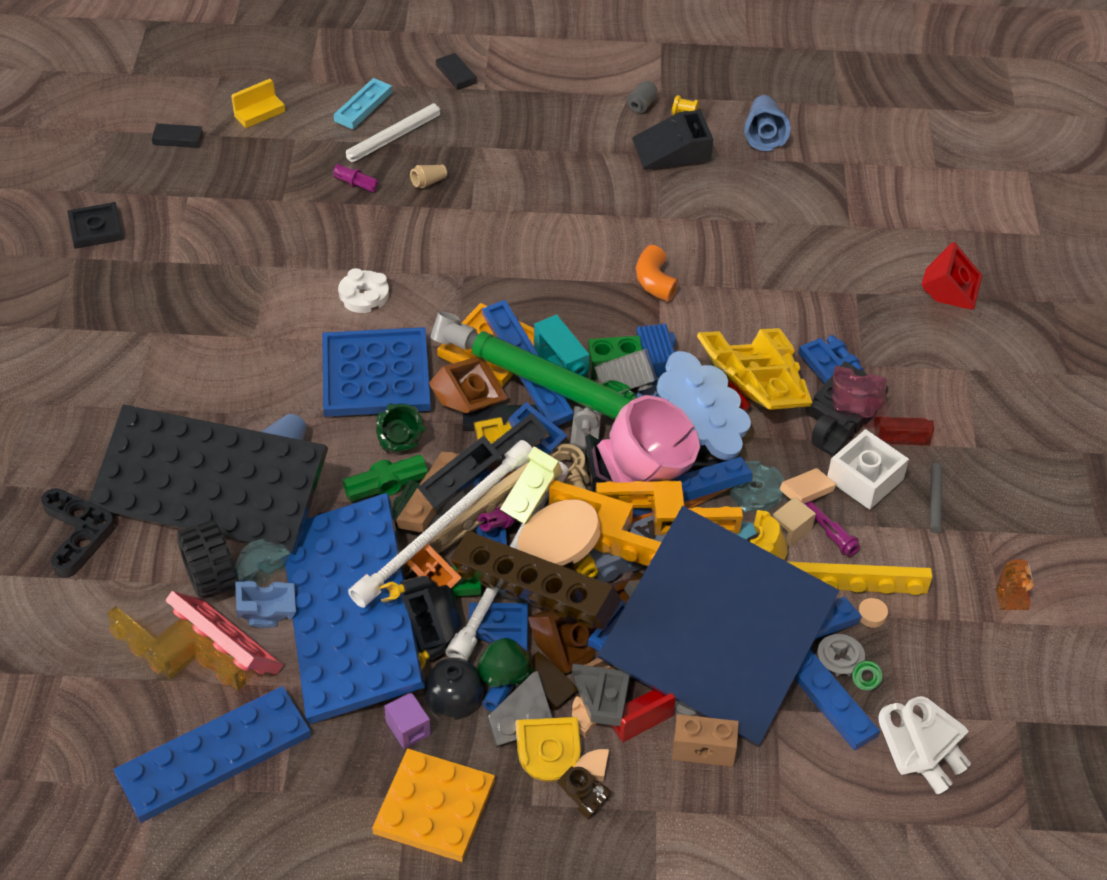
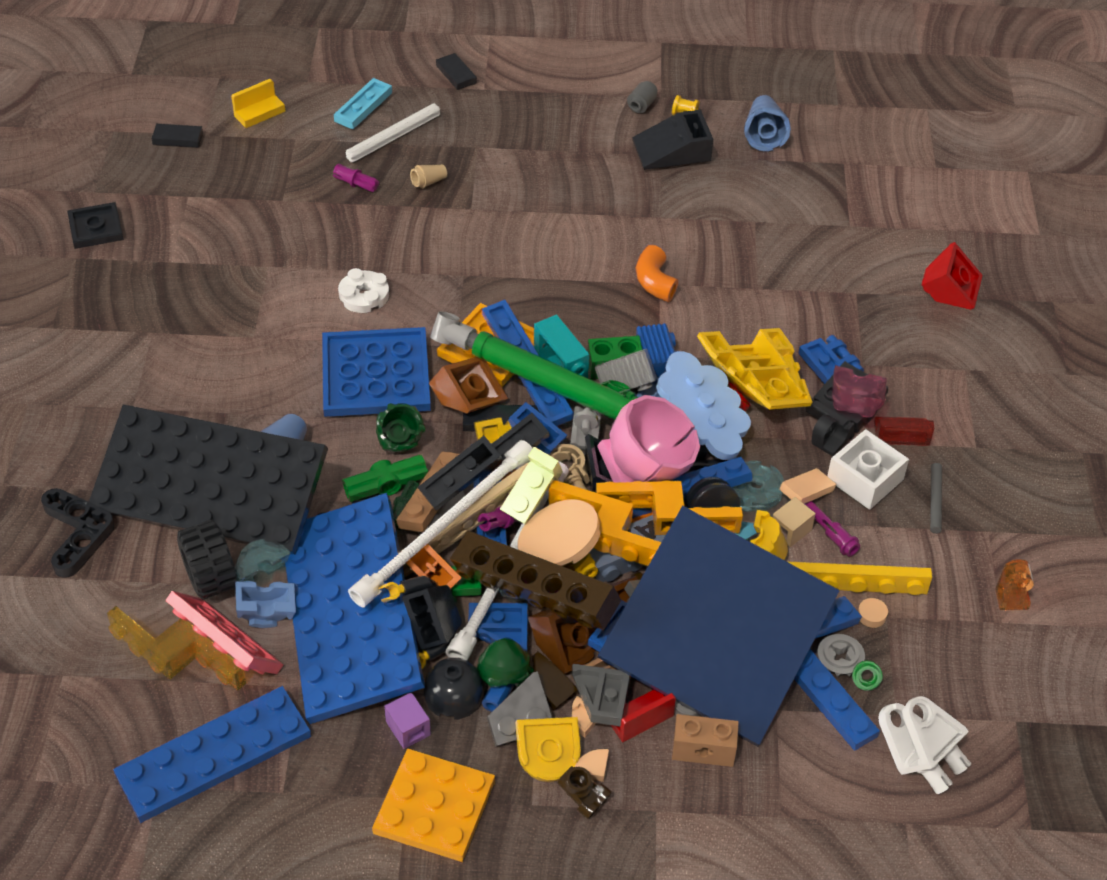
(711, 493): none -> black head

